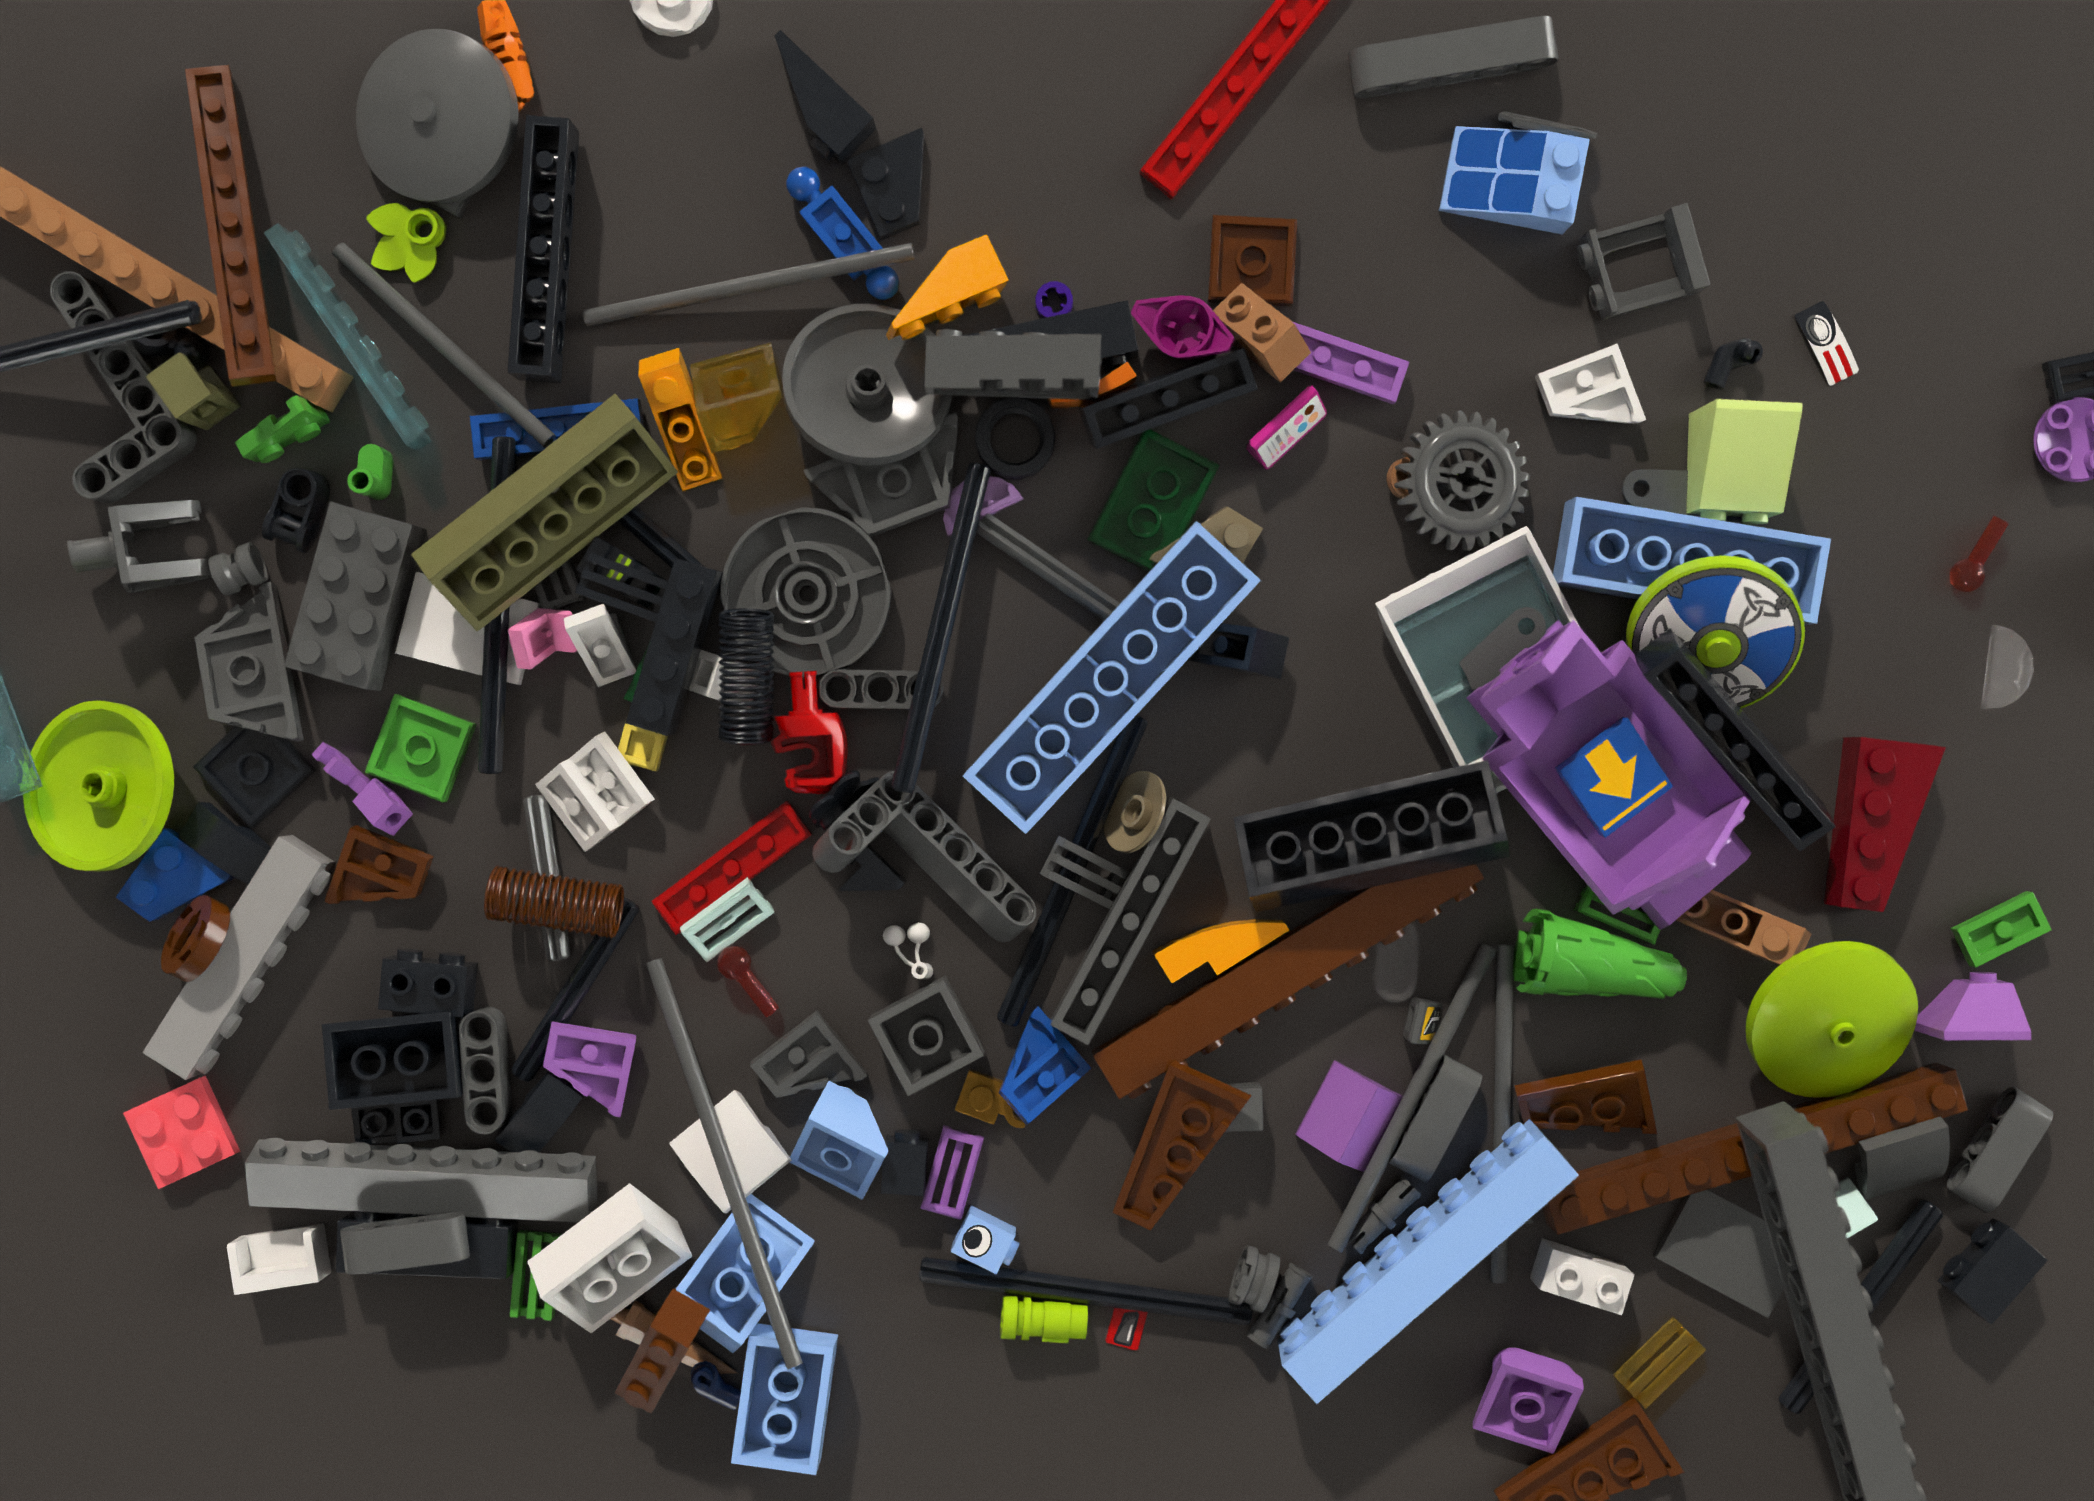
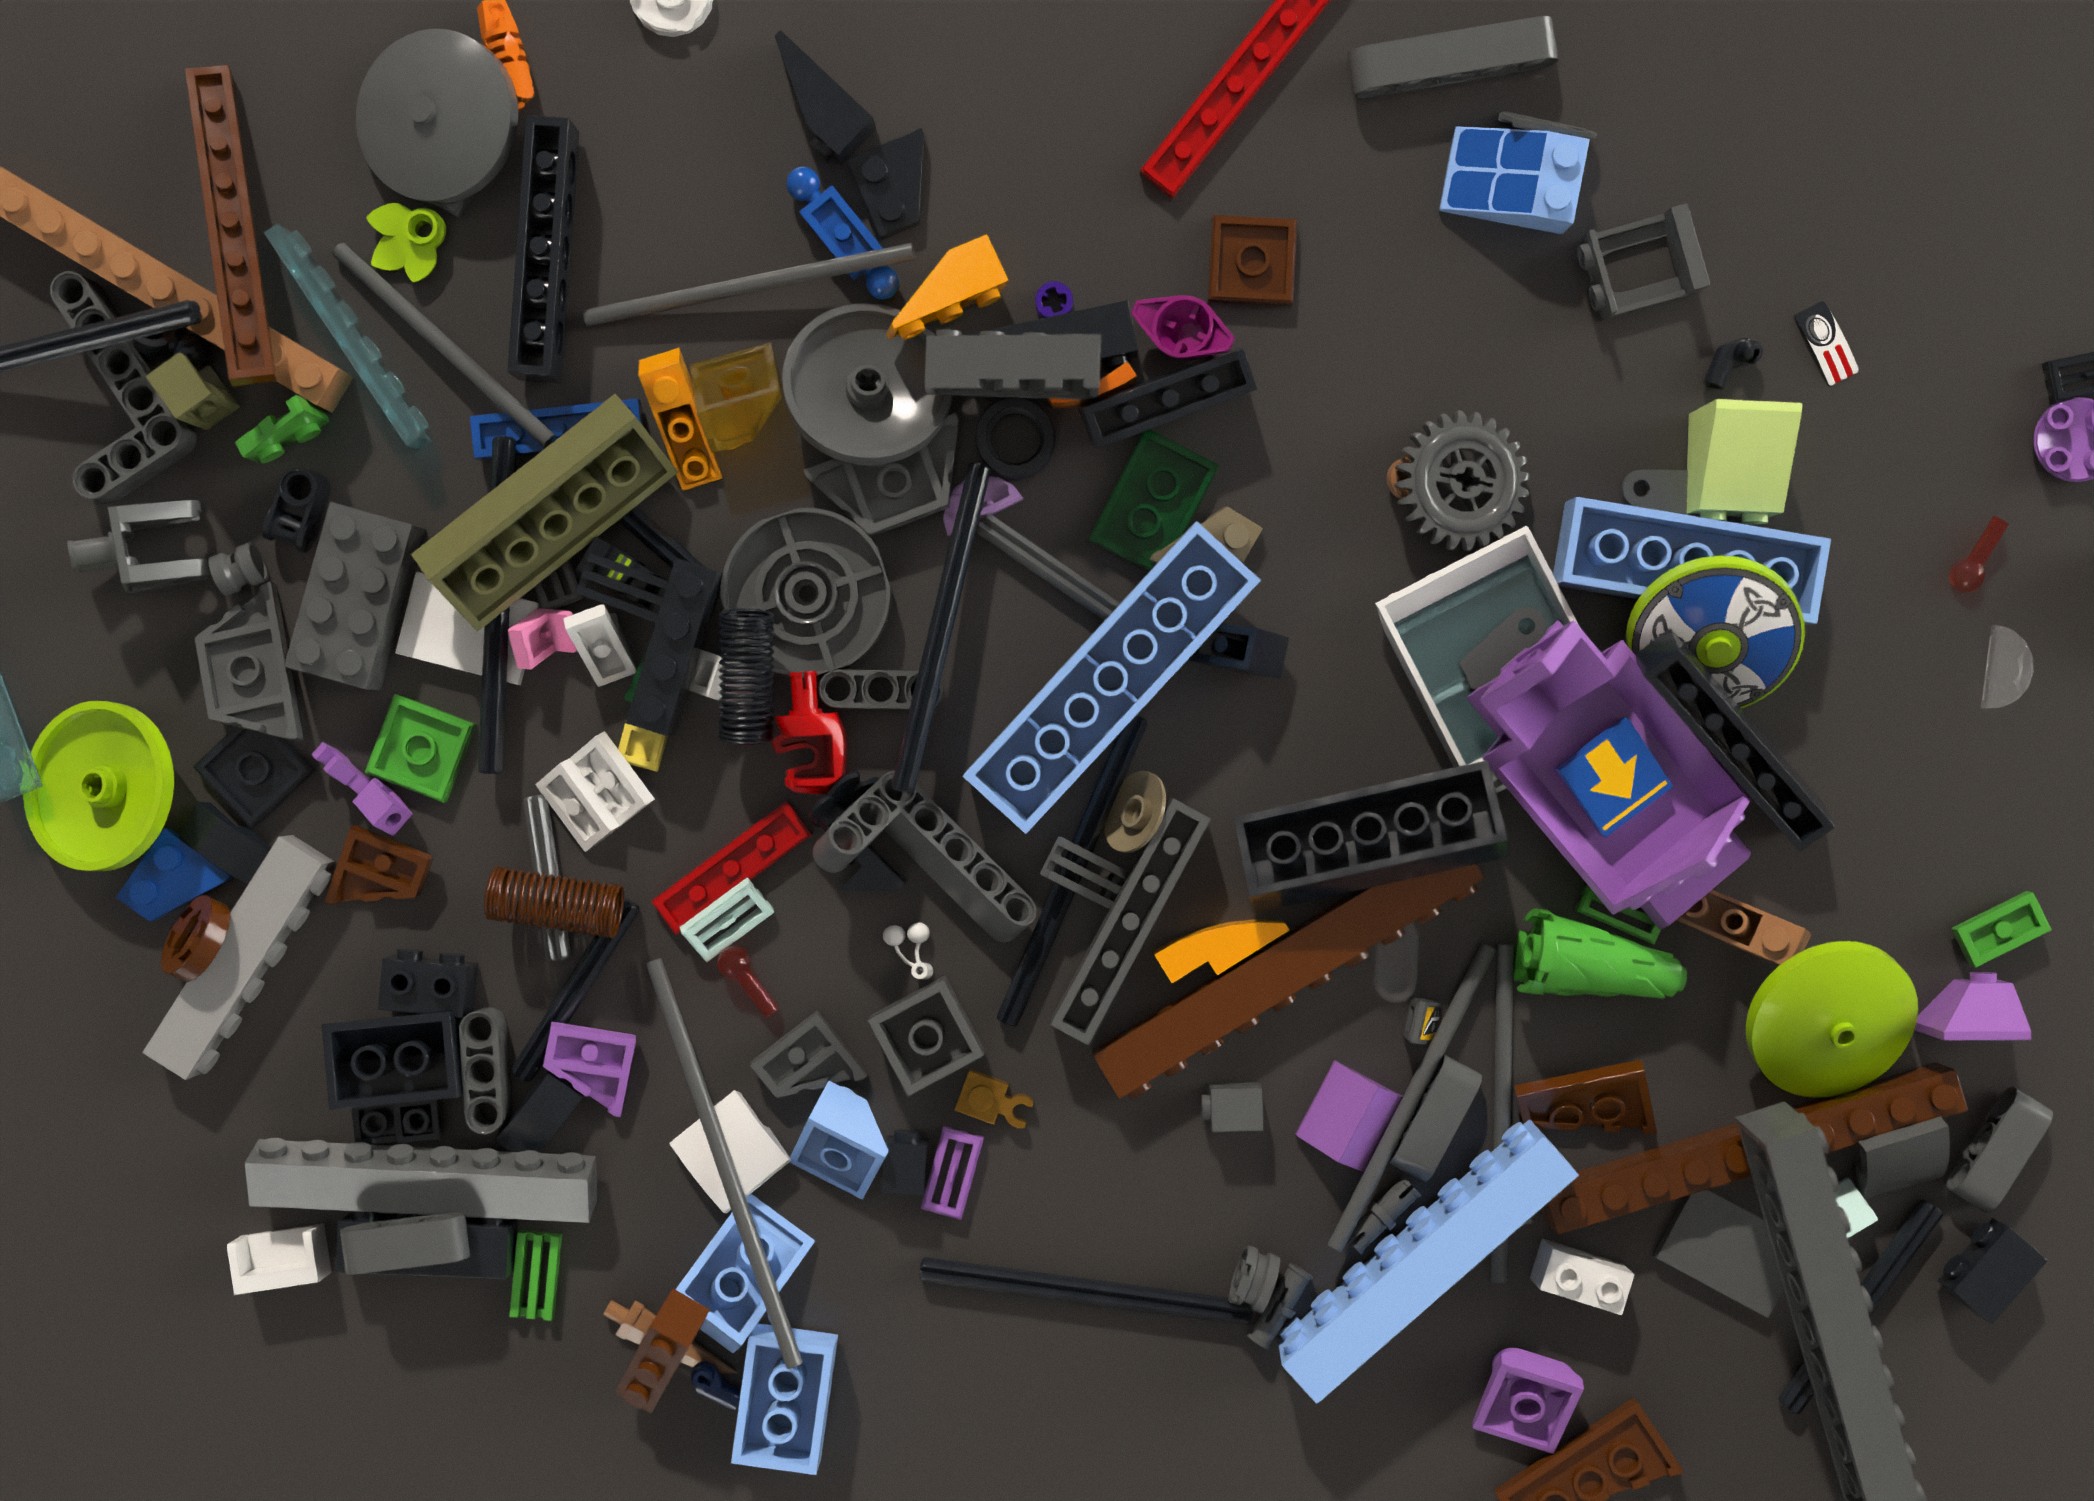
(181, 1132): coral plate -> none
(373, 473): bright green piece -> none
(609, 1258): white brick -> none
(985, 1240): light blue brick -> none
(1040, 1068): blue wing -> none
(1046, 1319): lime axle -> none
(1126, 1328): sticker -> none
(1179, 1134): reddish brown wing -> none
(1262, 332): medium nougat brick -> none
(1287, 428): slope -> none
(1352, 365): medium lavender plate -> none
(1592, 389): white wing -> none
(1671, 1373): clear yellow tile -> none
(1875, 817): dark red wedge -> none

